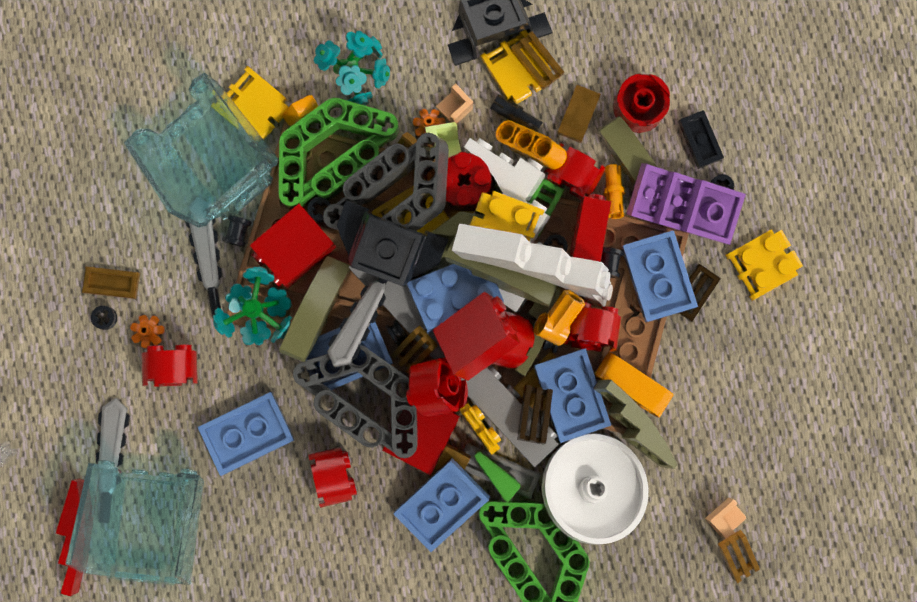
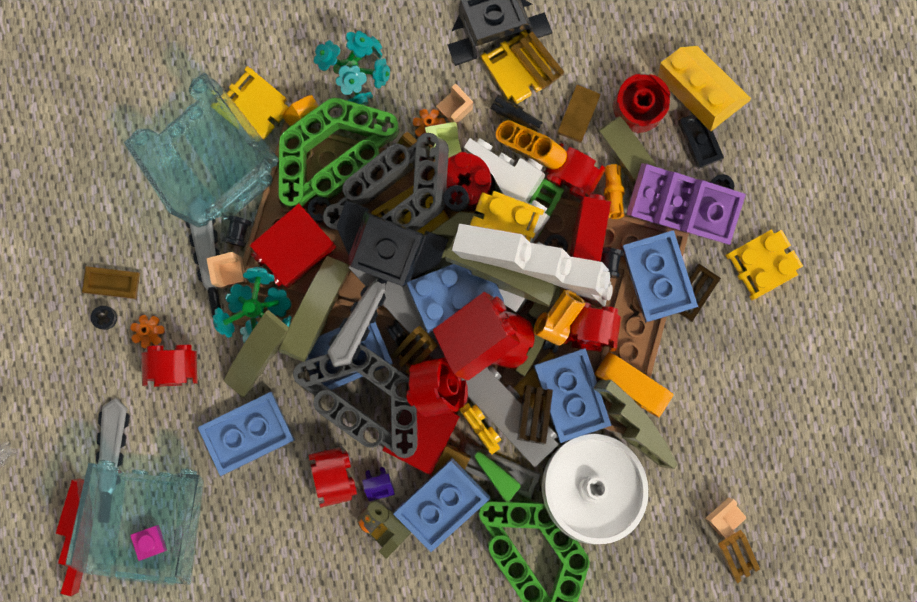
(148, 542): none -> dark pink plate
(226, 270): none -> light nougat panel
(256, 353): none -> olive slope
(378, 486): none -> dark purple tile
(383, 527): none -> olive leg
(465, 198): none -> black bush
(702, 86): none -> yellow slope

